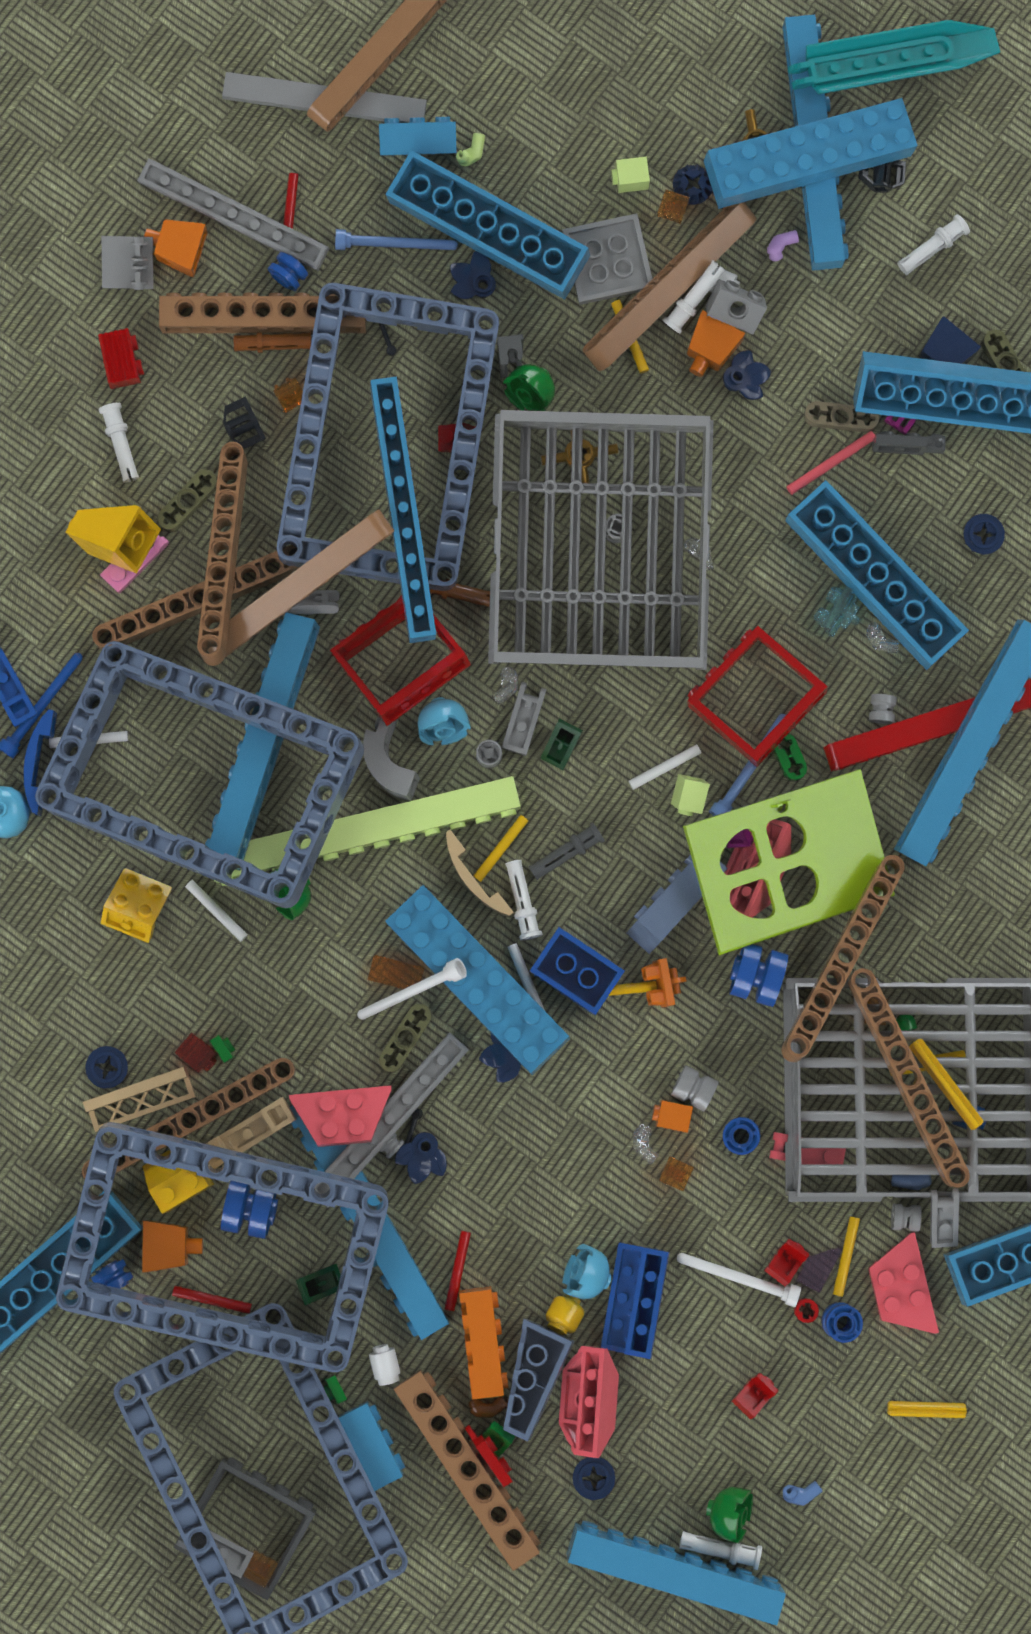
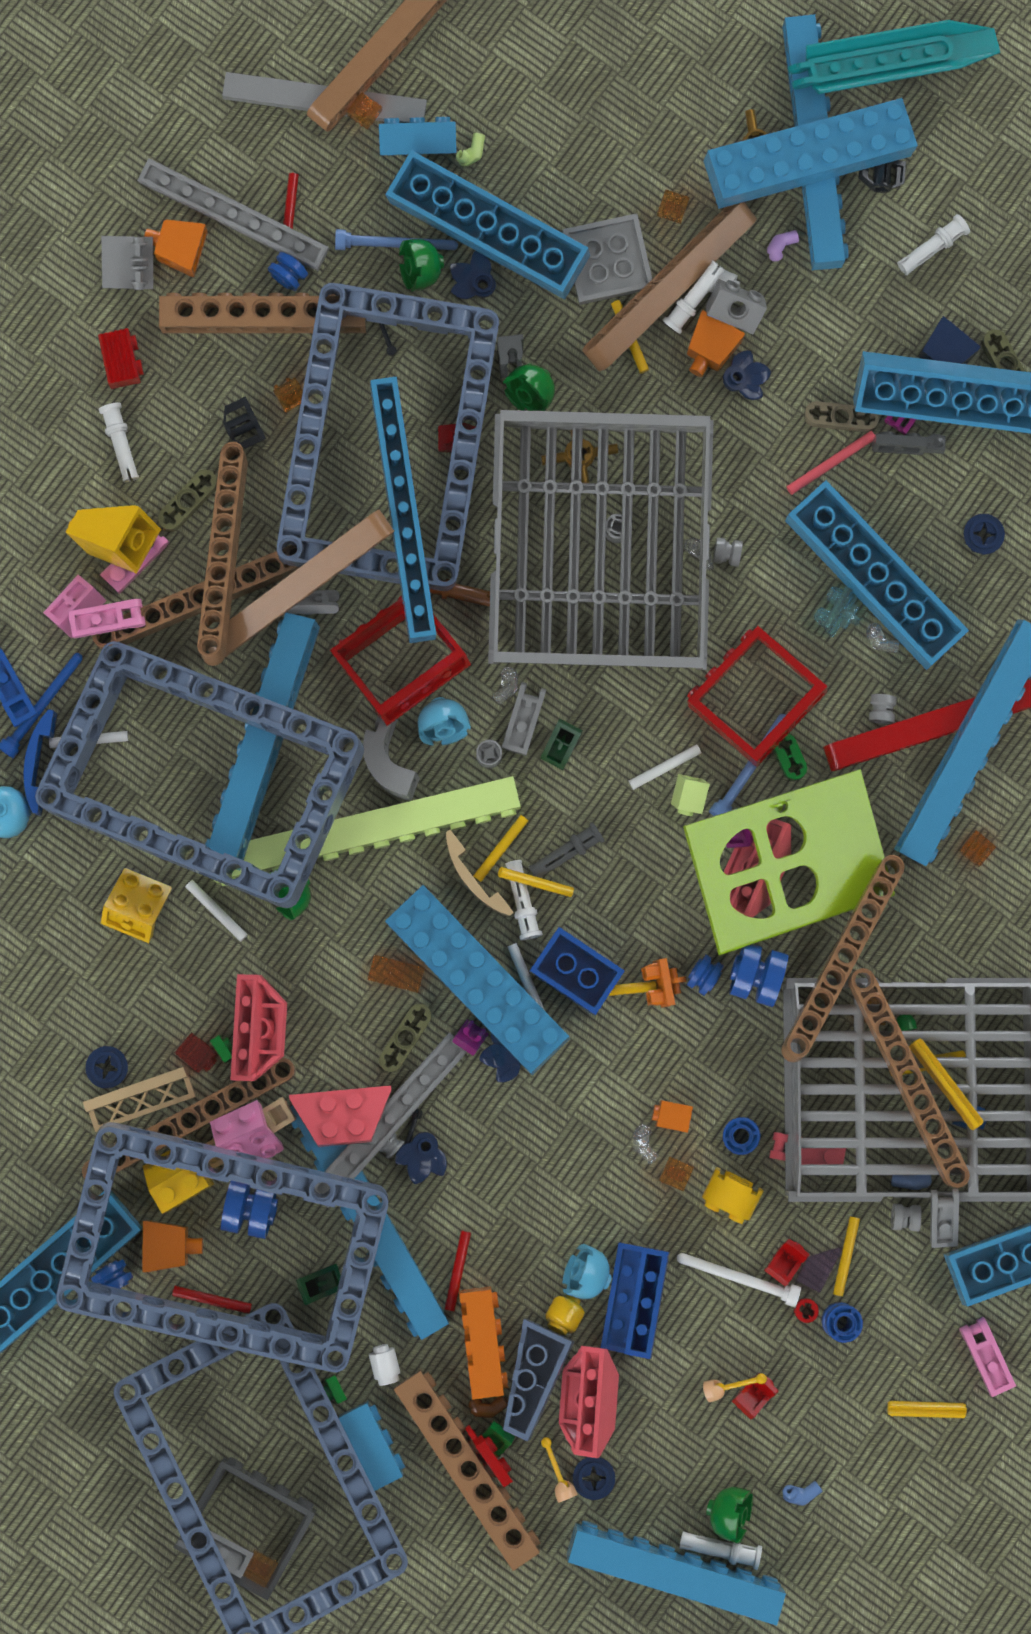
(75, 596): none -> bright pink hinge
(106, 618): none -> bright pink plate
(246, 1132): none -> bright pink bracket
(257, 1028): none -> coral wedge
(272, 342): dark orange pin -> none
(364, 110): none -> clear orange tile
(421, 264): none -> green cylinder
(453, 971): white piece -> none
(470, 1037): none -> magenta tile
(535, 882): none -> yellow bar
(564, 1489): none -> hinge
(631, 174): yellowish green brick -> none
(668, 907): sand blue wedge -> none
(681, 183): dark blue gear -> none
(693, 1087): light grey wheel -> none
(704, 975): none -> blue wheel
(715, 1389): none -> hinge
(725, 551): none -> light grey wheel
(731, 1195): none -> yellow brick
(903, 1288): coral wing -> none
(977, 848): none -> clear orange tile
(988, 1358): none -> bright pink plate

